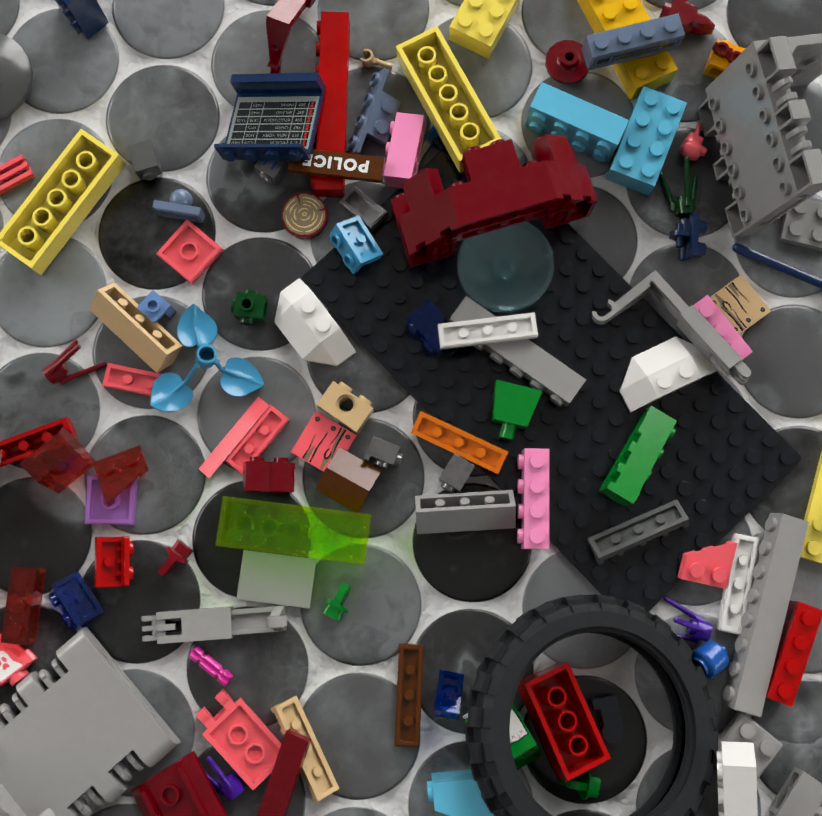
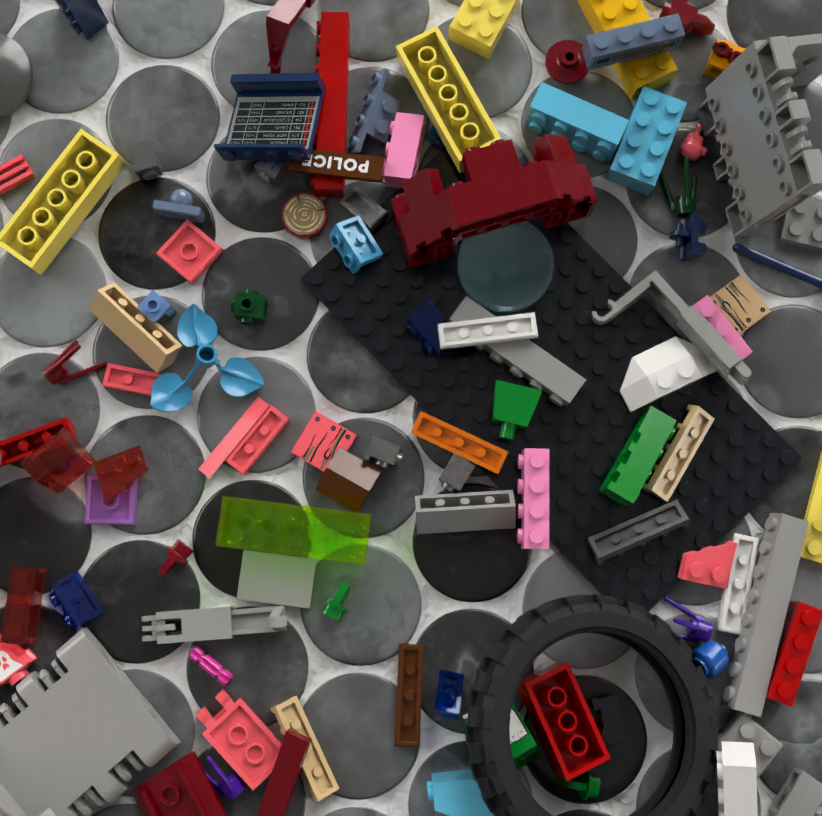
(113, 561): red bracket -> none
(268, 476): dark red brick -> none
(310, 326): white wedge -> none
(353, 419): tan brick -> none
(374, 61): tan hand -> none
(679, 453): none -> tan hinge

